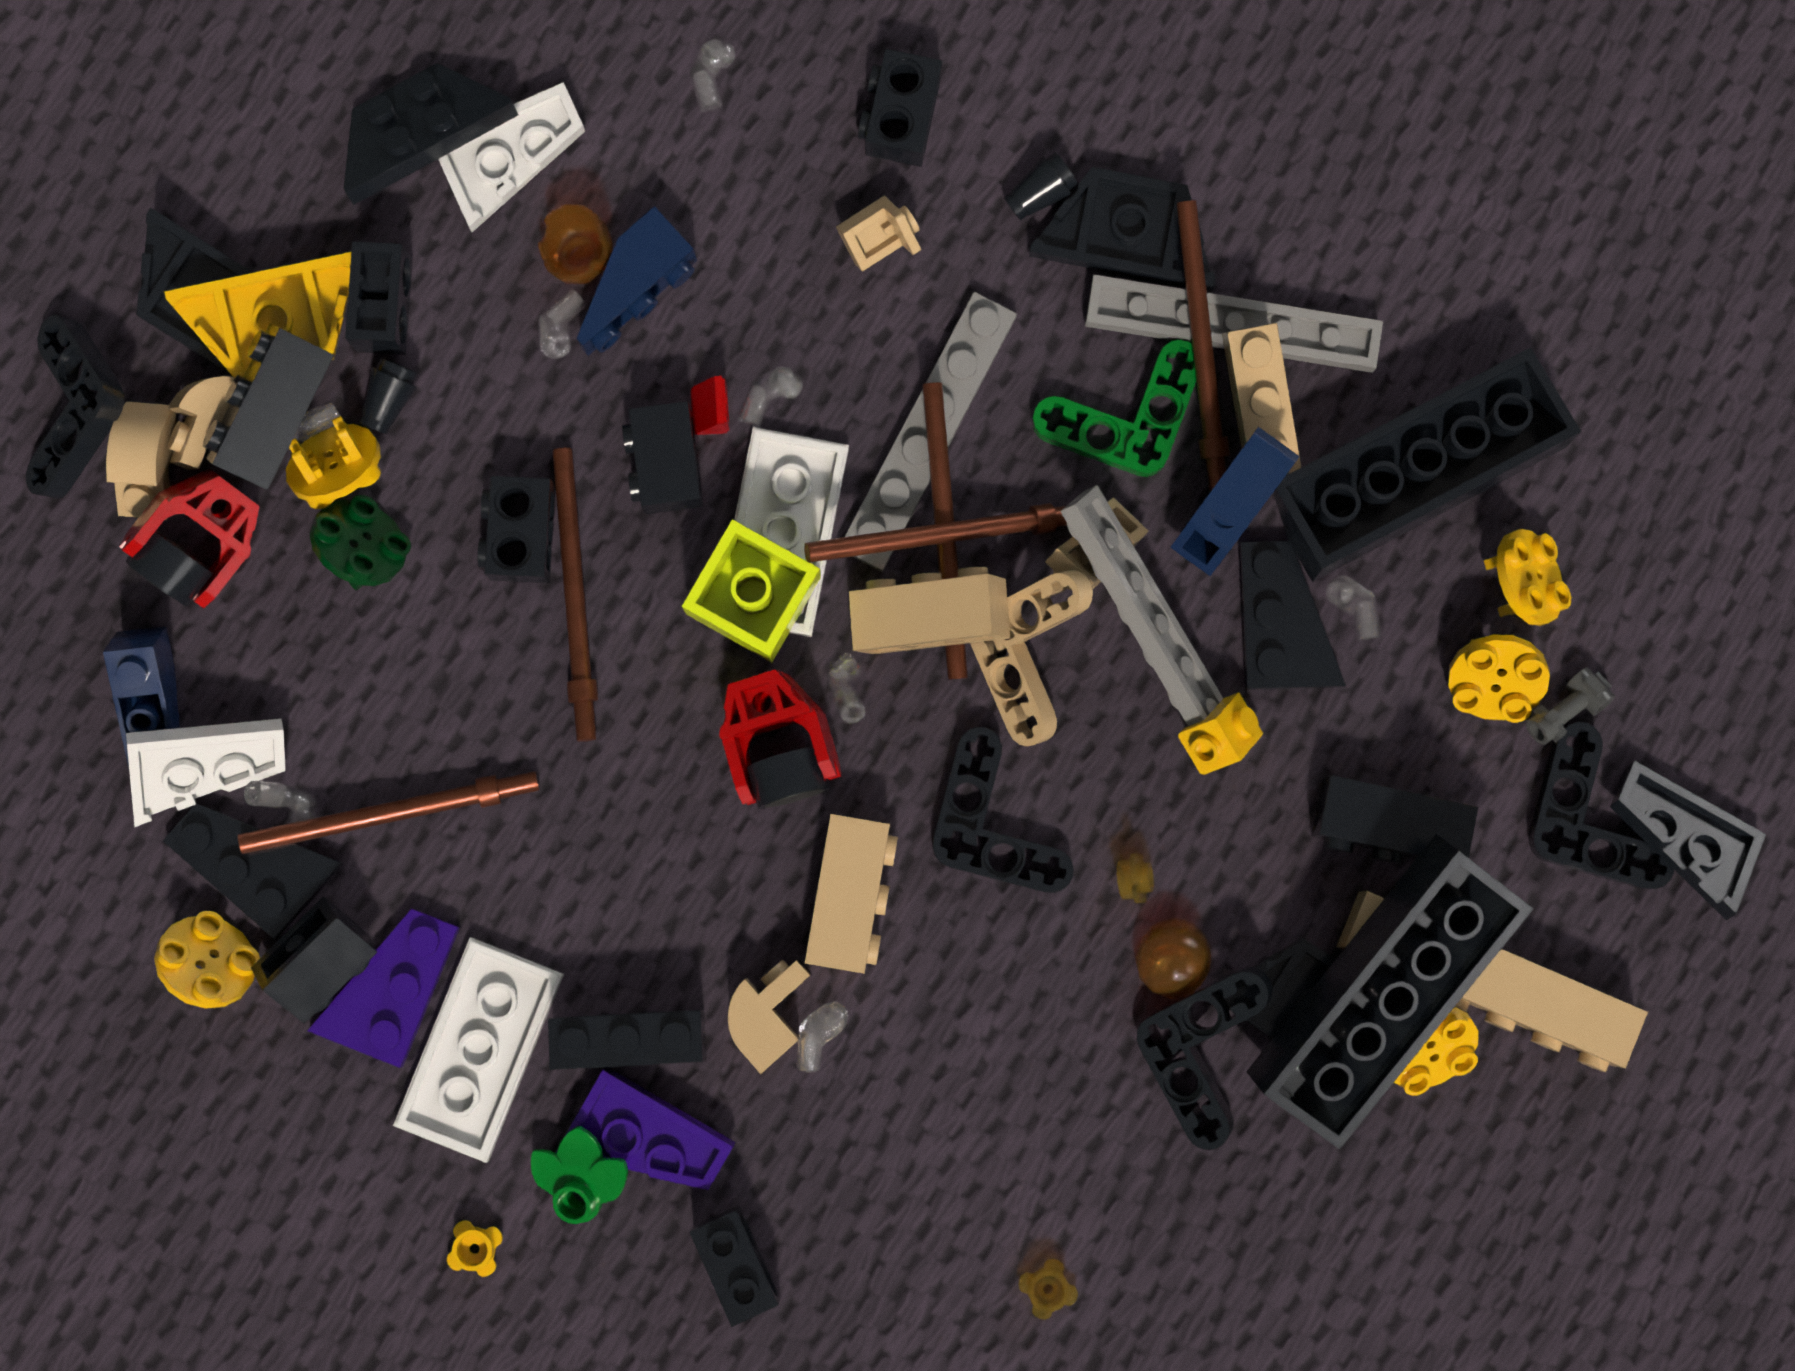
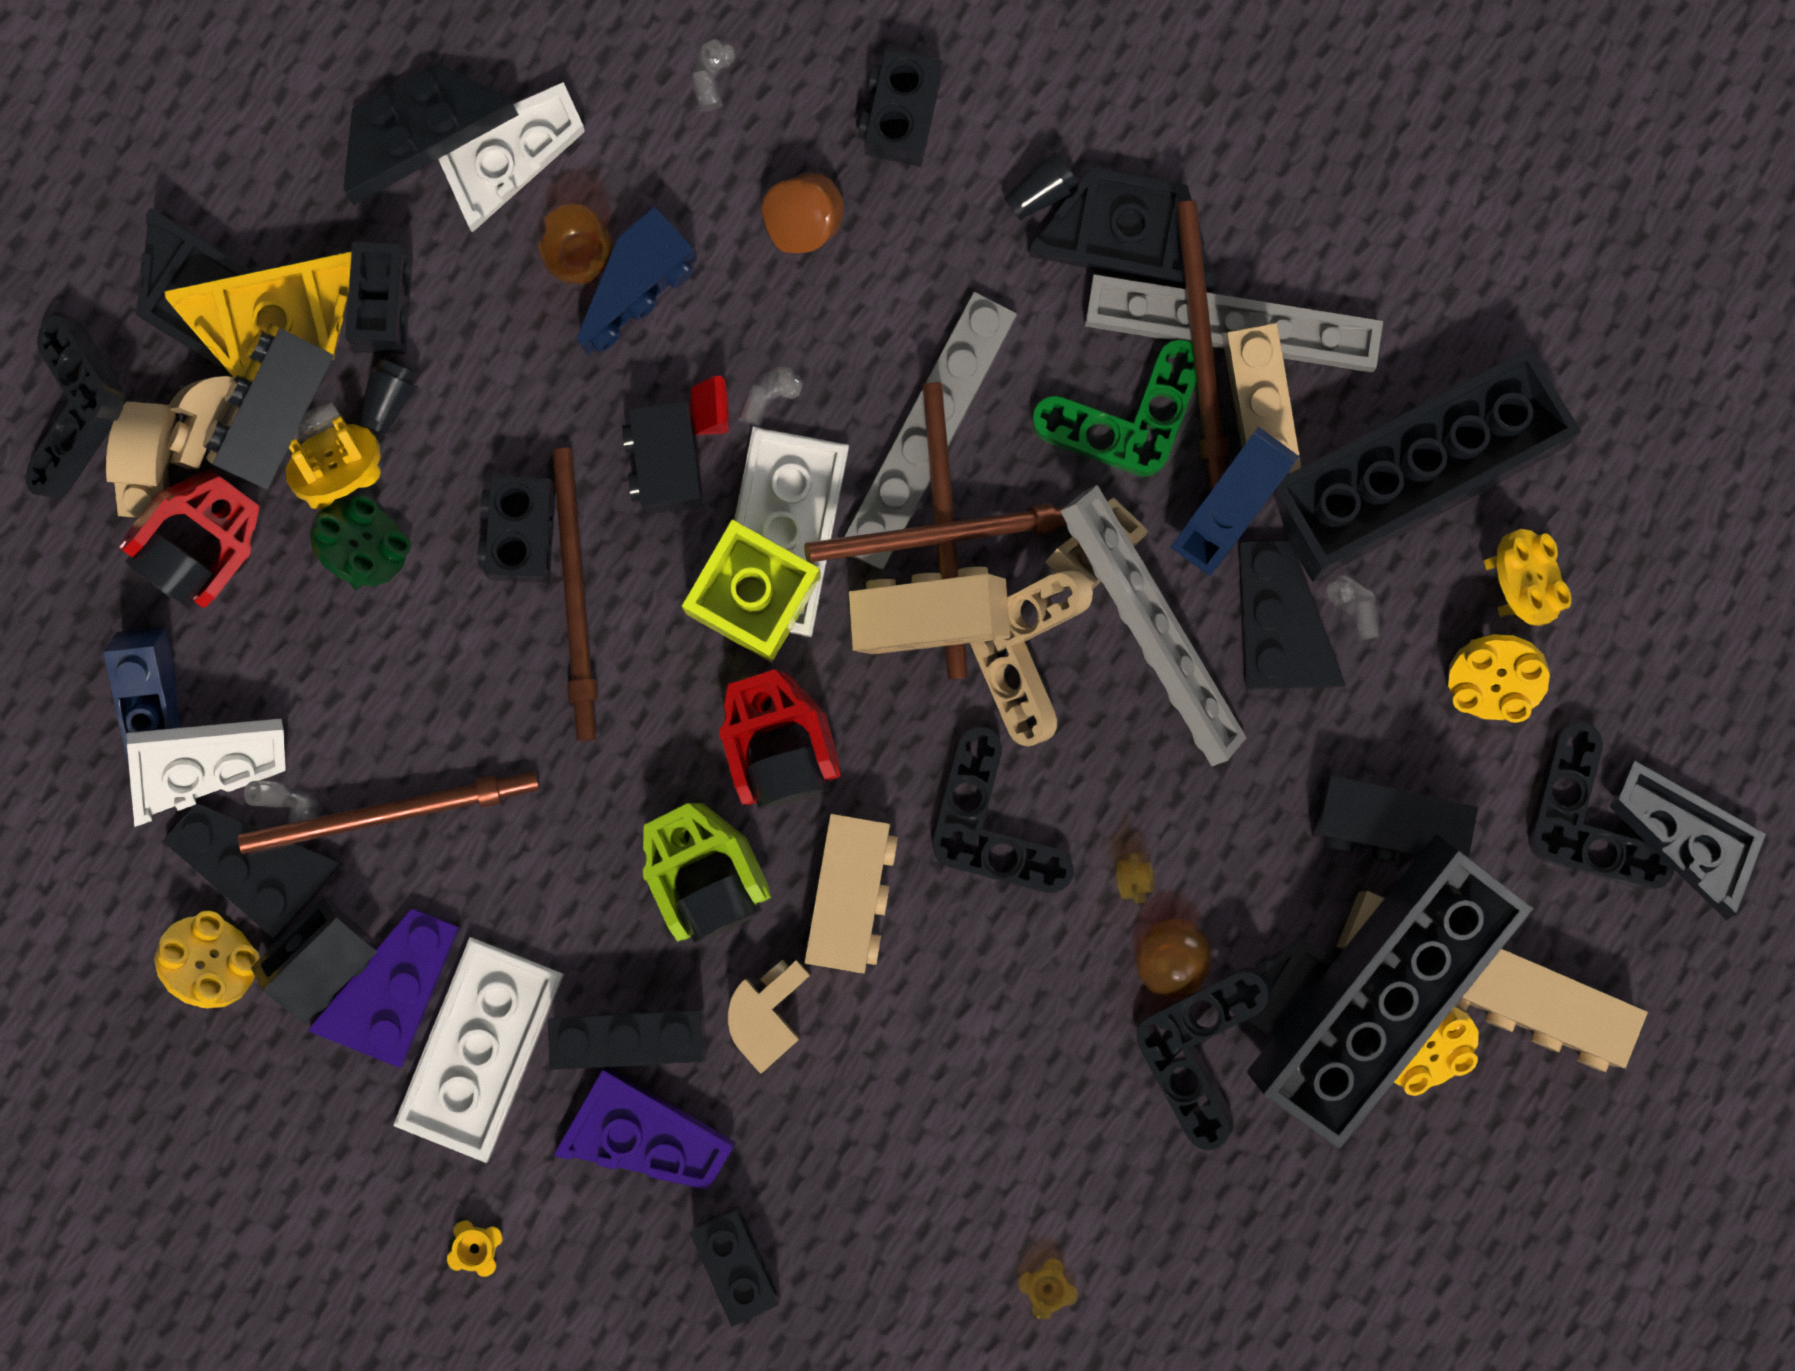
(554, 324): clear arm -> none
(581, 1170): green plate -> none
(718, 904): none -> lime piece
(802, 212): none -> dark orange hair
(817, 1031): clear arm -> none
(843, 690): clear arm -> none
(878, 232): tan bracket -> none
(1222, 736): yellow bracket -> none
(1587, 692): dark grey bar -> none

